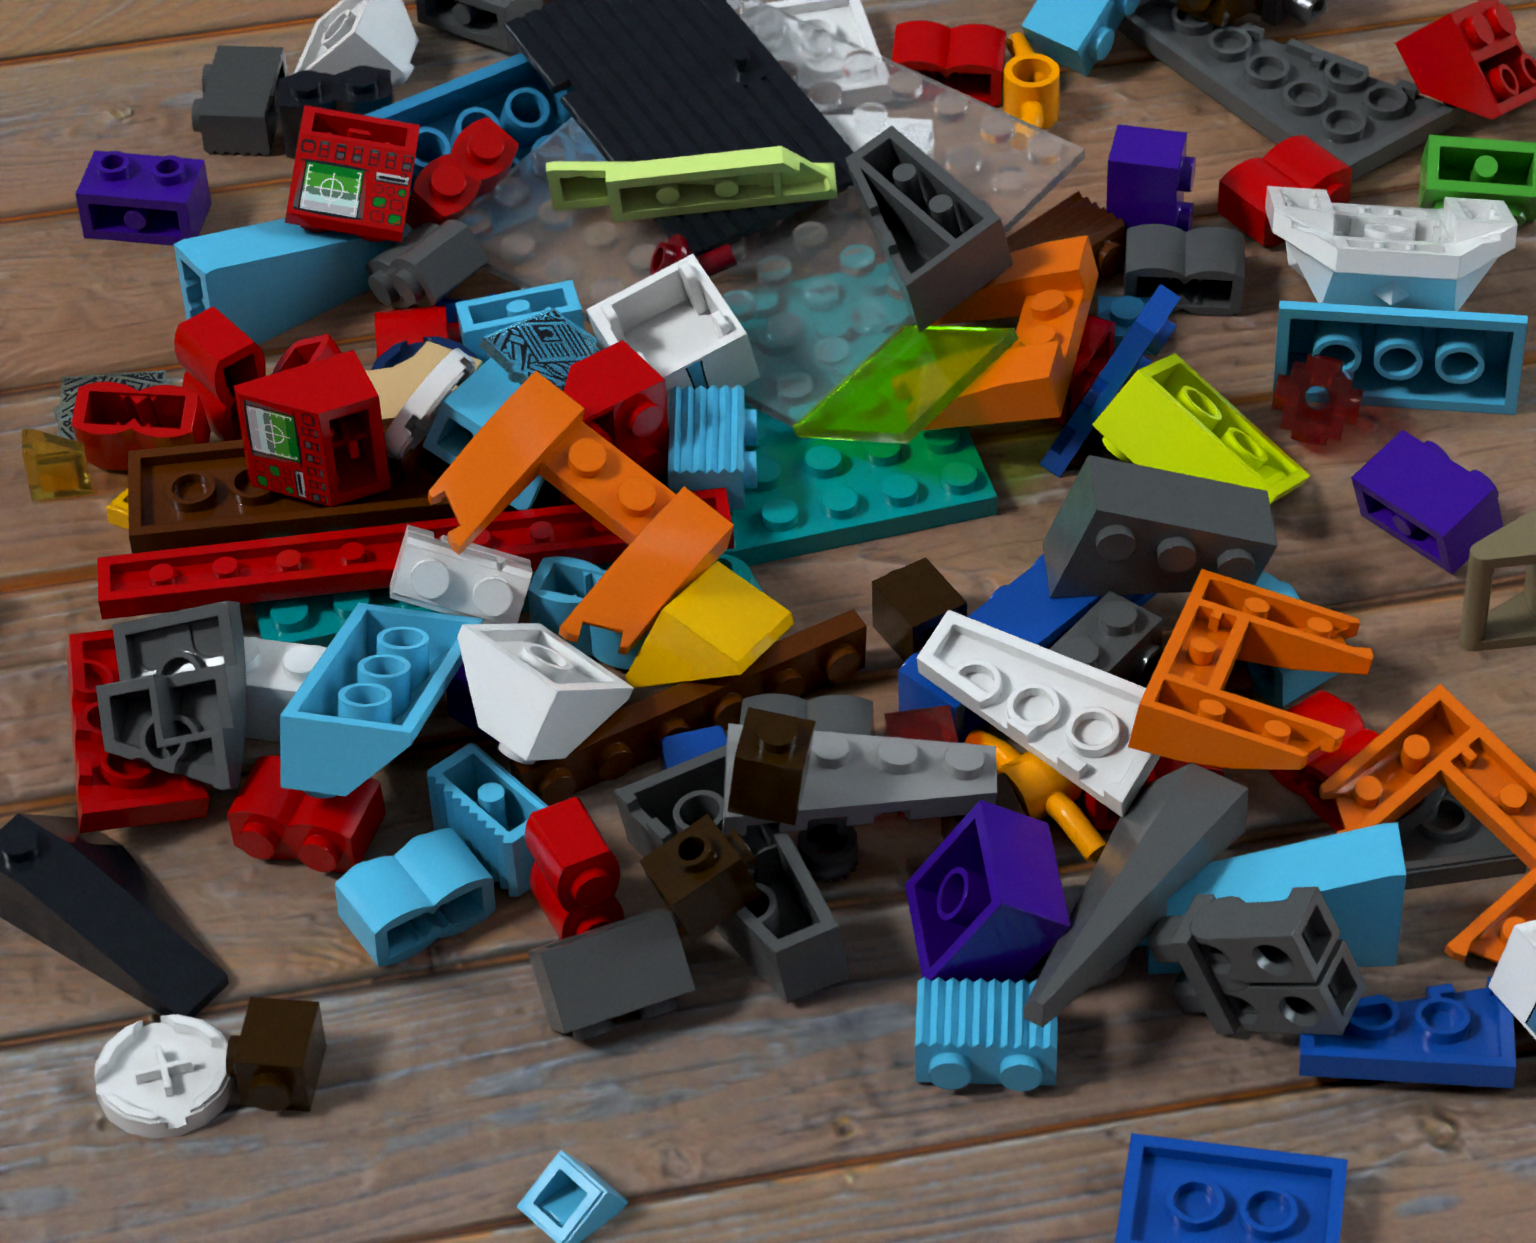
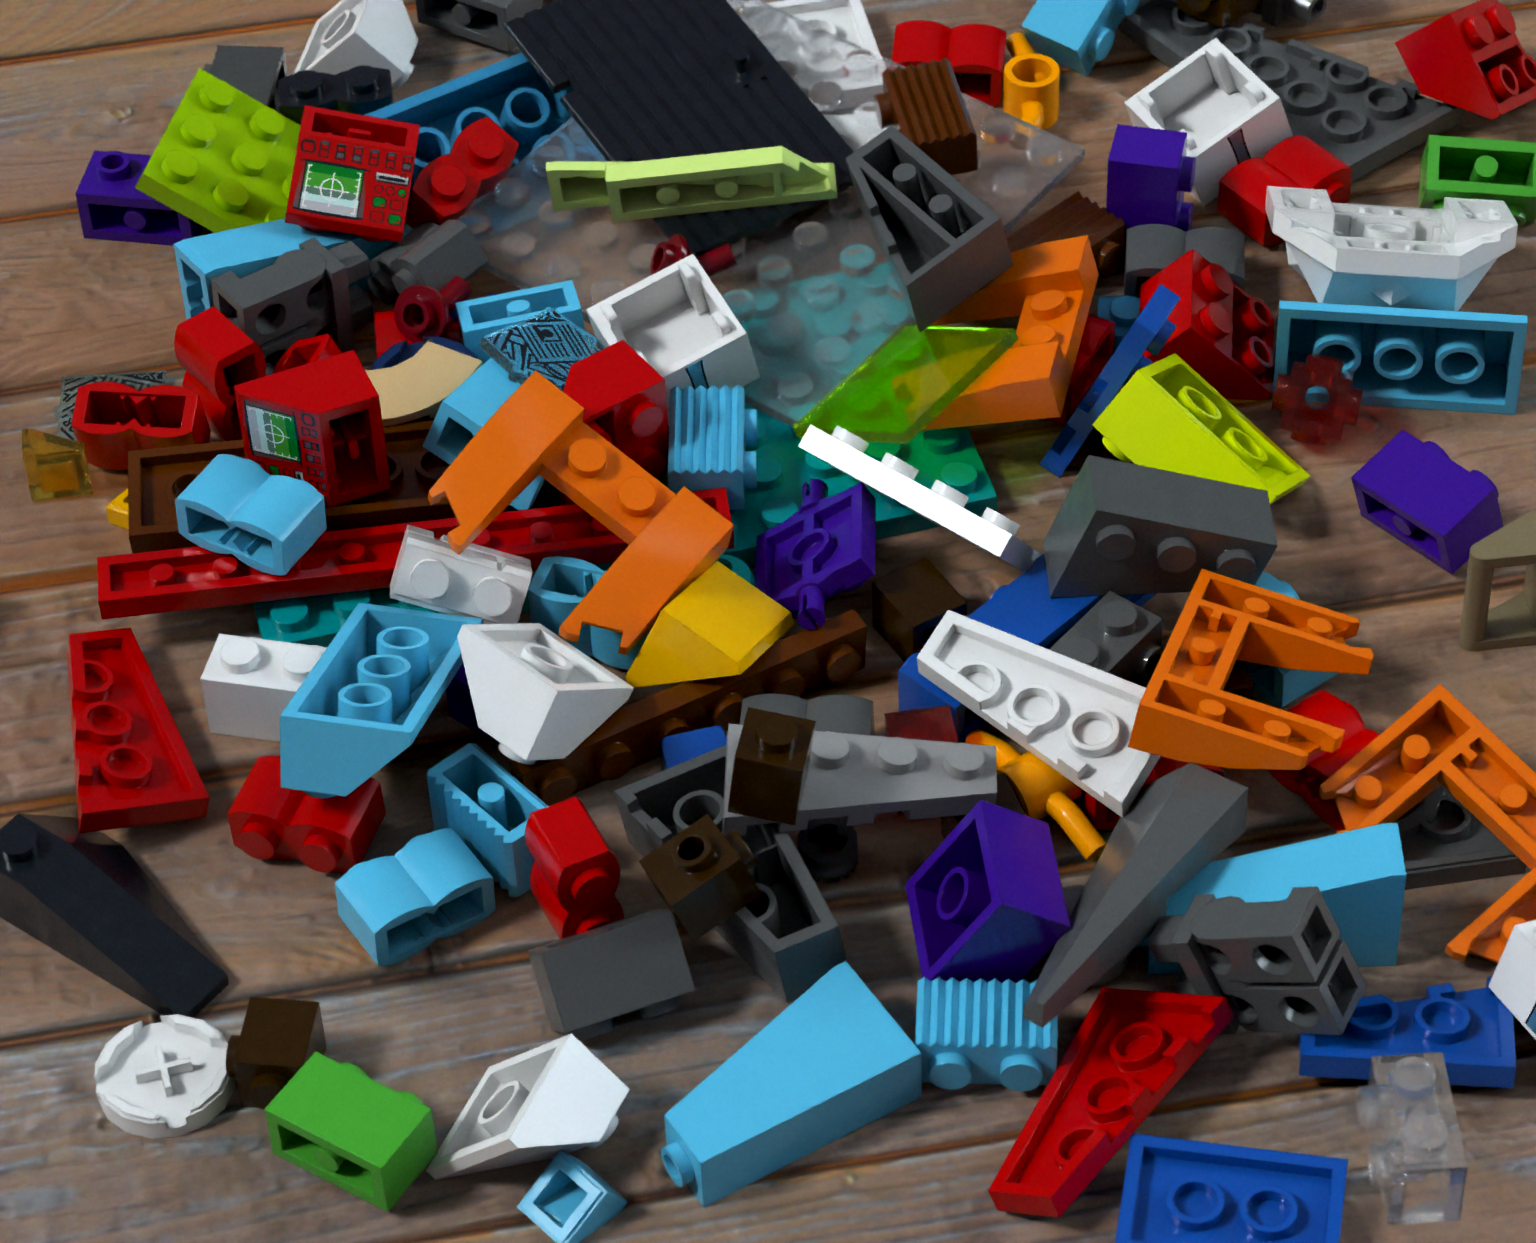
(180, 693): dark grey slope -> none
(223, 158): none -> lime plate
(251, 514): none -> medium azure brick
(298, 298): none -> dark grey hips
(352, 1130): none -> bright green brick
(419, 411): white tile -> none
(425, 311): none -> dark red plate
(532, 1110): none -> white slope
(792, 1089): none -> medium azure slope
(818, 551): none -> dark purple plate
(930, 112): none -> reddish brown brick
(939, 504): none -> white wing
(1102, 1091): none -> red wing
(1218, 328): none -> red slope
(1220, 107): none -> white container
(1414, 1138): none -> clear brick

